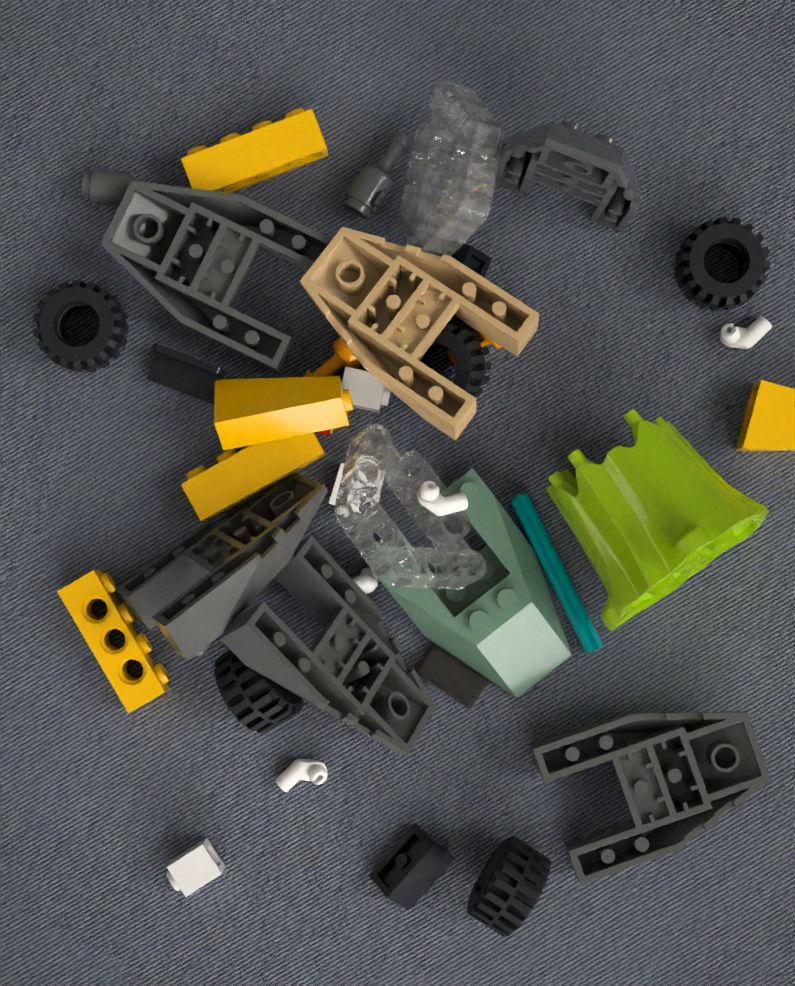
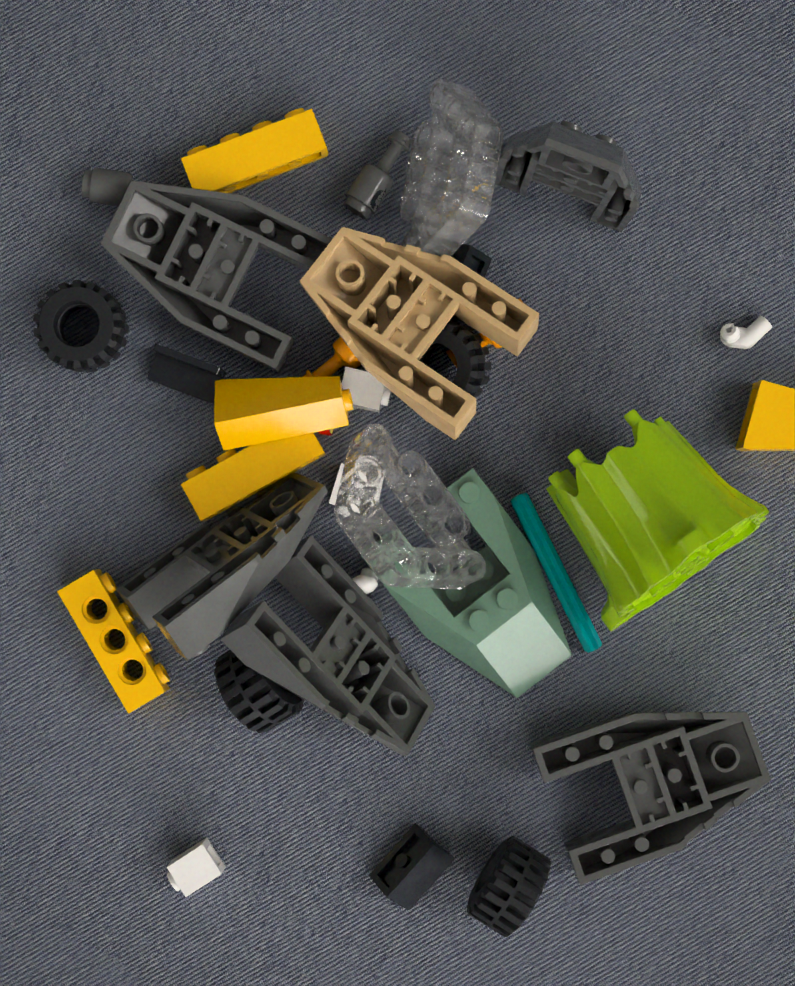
(302, 769): white arm -> none
(431, 499): white arm -> none
(451, 675): clear smoke tile -> none
(745, 248): black tyre -> none

